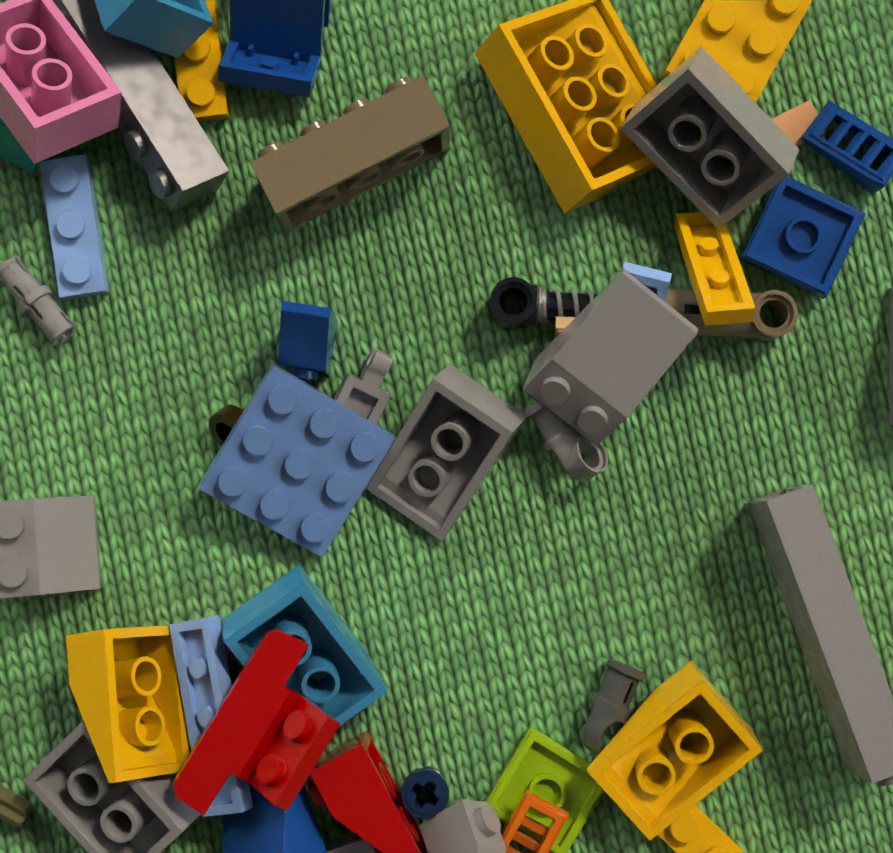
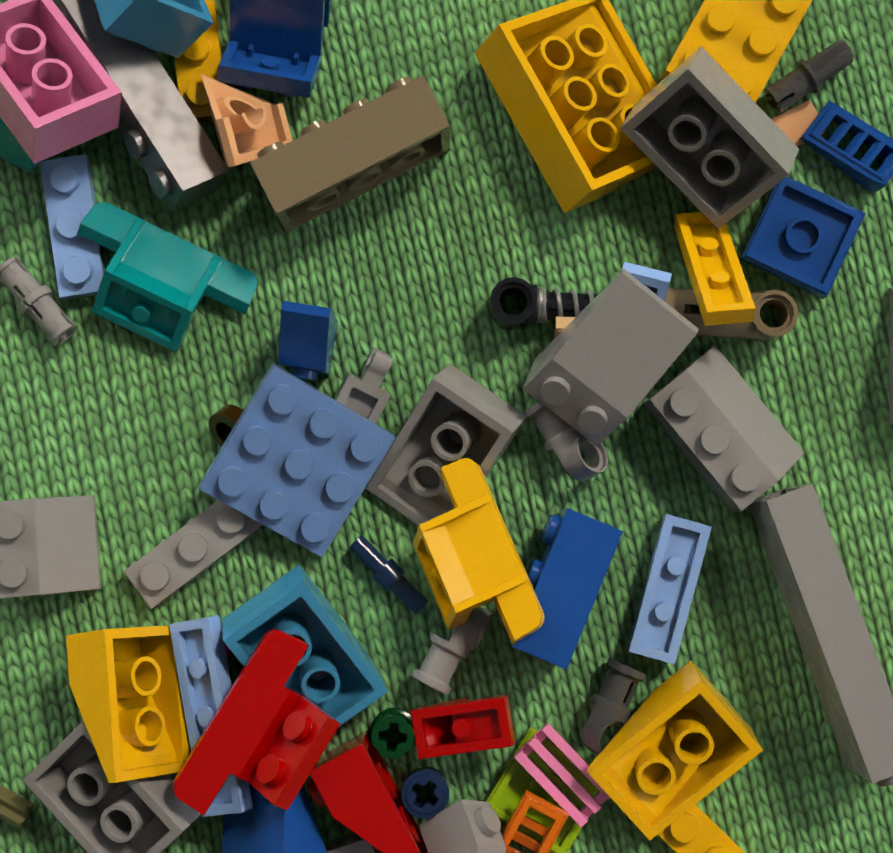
(159, 276): none -> teal plate
(190, 552): none -> light grey plate
(244, 122): none -> light nougat slope
(382, 723): none -> dark green bush
(388, 574): none -> dark blue bar
(446, 654): none -> light grey connector
(463, 726): none -> red slope
(474, 558): none -> yellow plate
(567, 582): none -> blue brick
(593, 804): none -> bright pink tile
(669, 588): none -> light blue plate
(724, 430): none -> light grey slope
(809, 76): none -> dark grey axle

